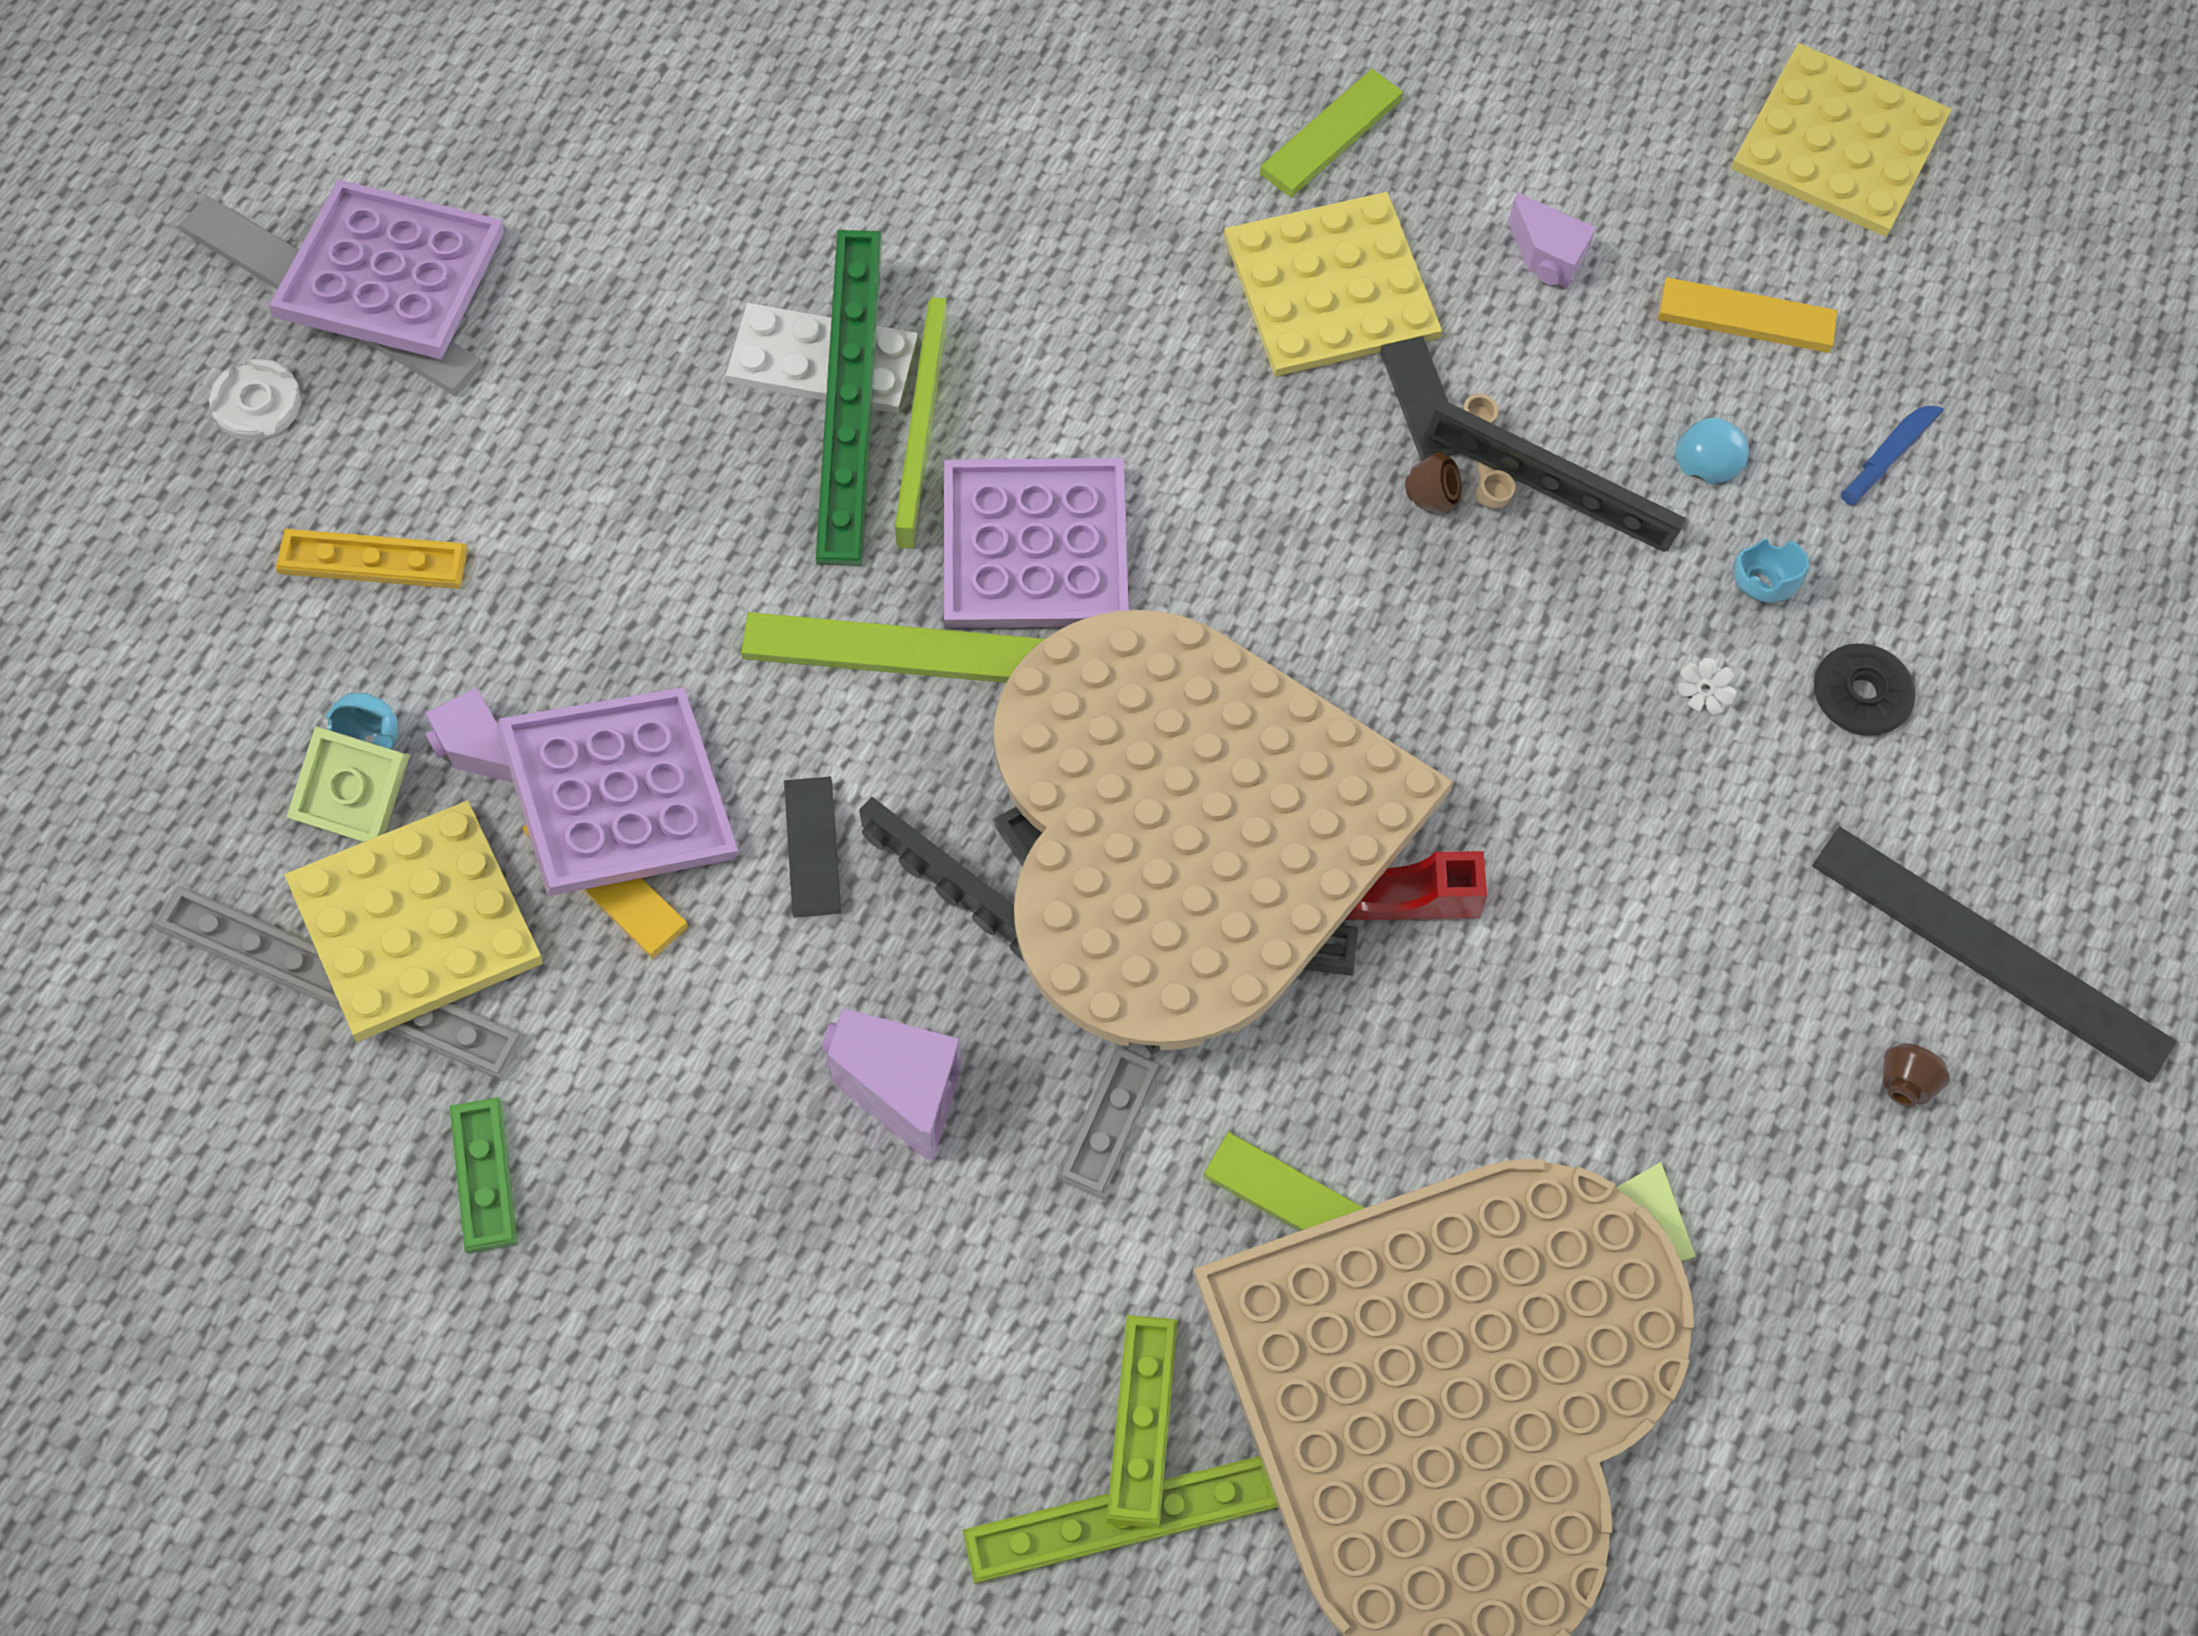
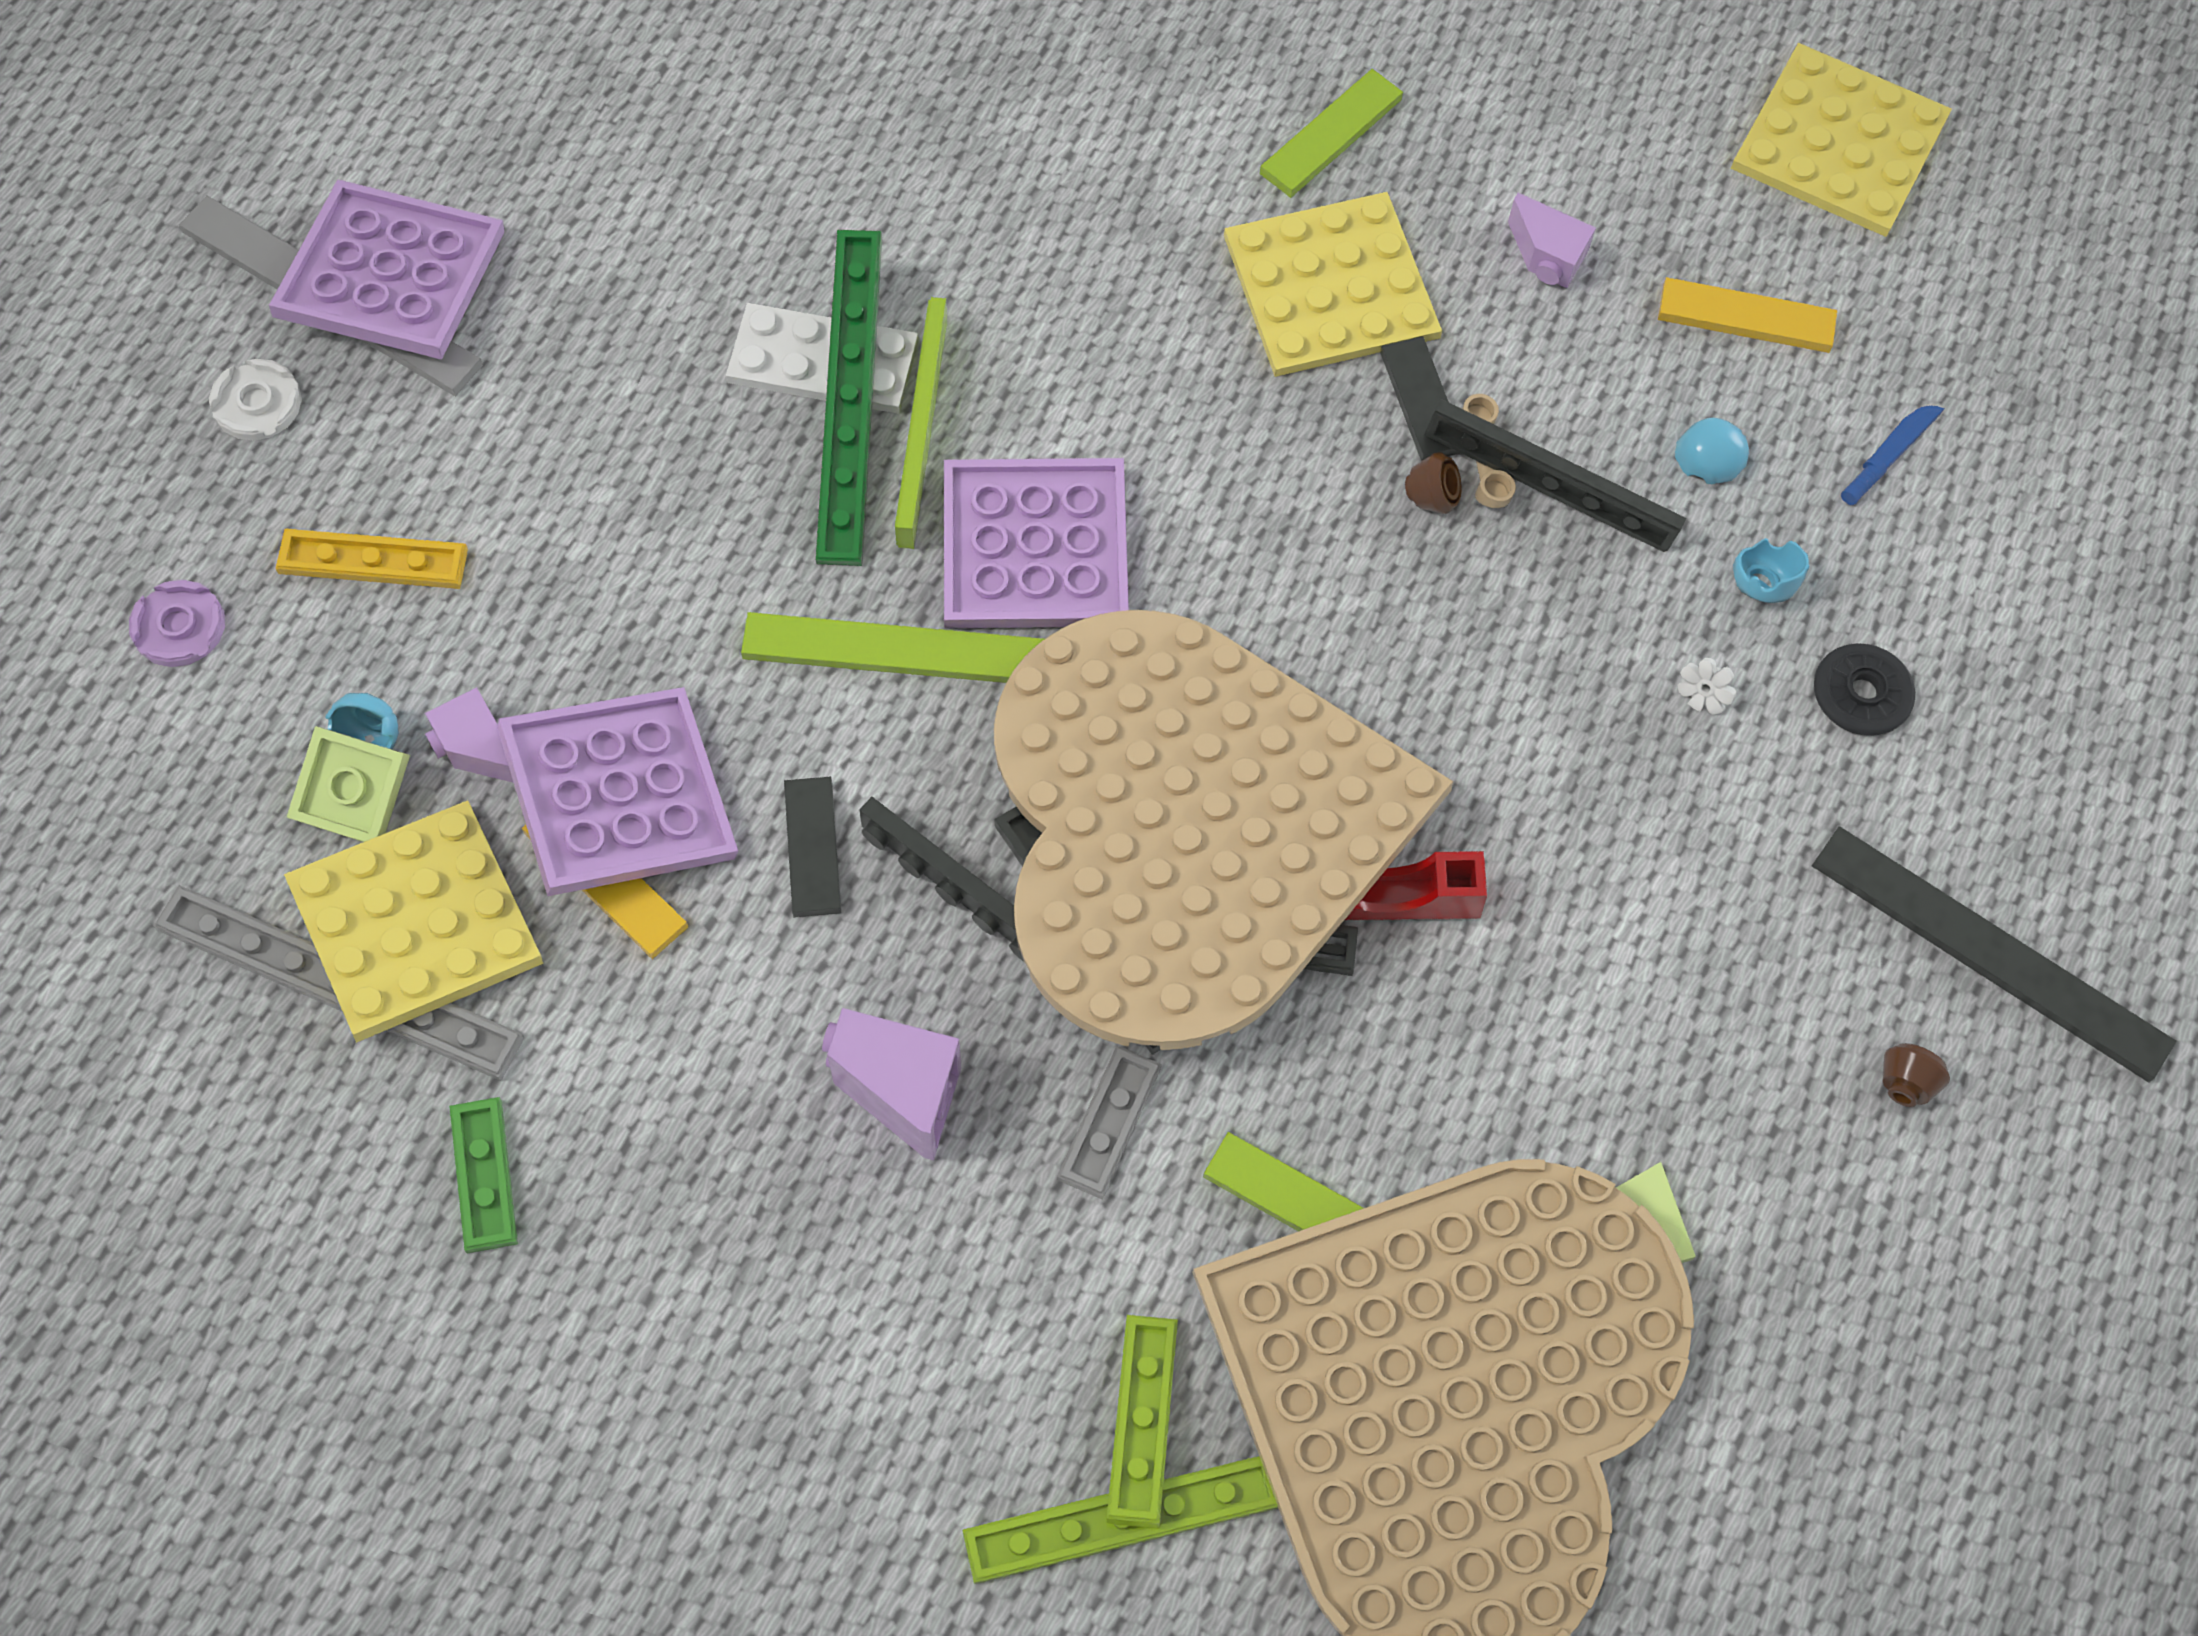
(184, 635): none -> lavender tile

